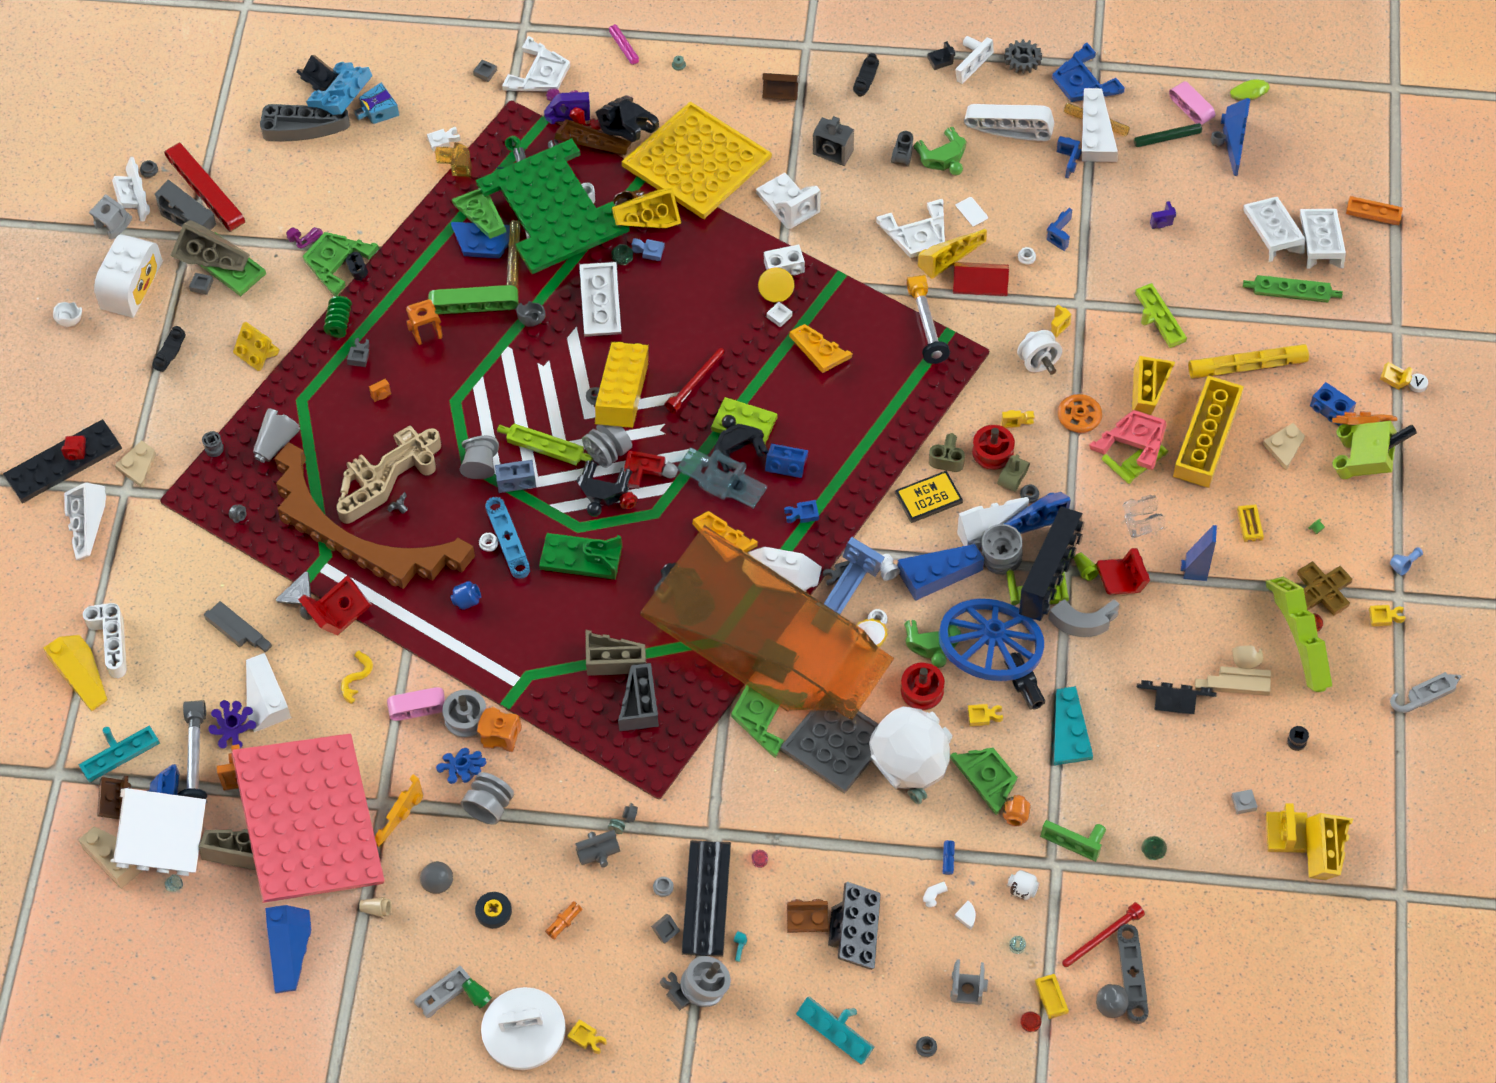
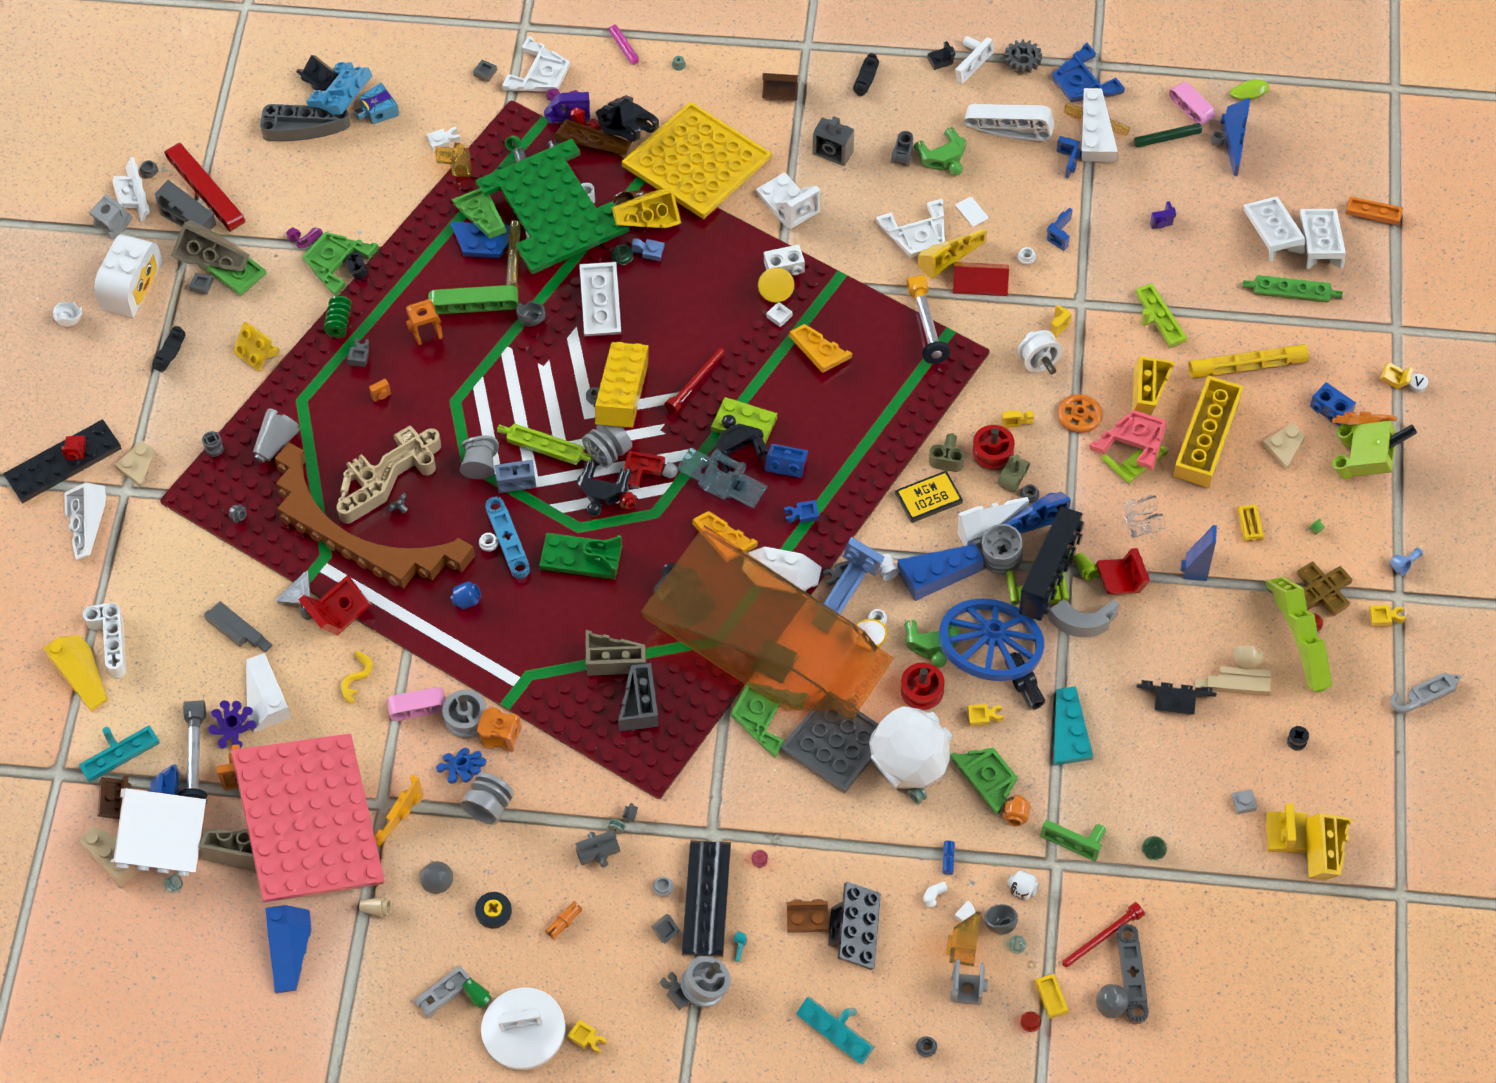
(964, 940): none -> clear yellow slope
(1001, 919): none -> dark grey piece

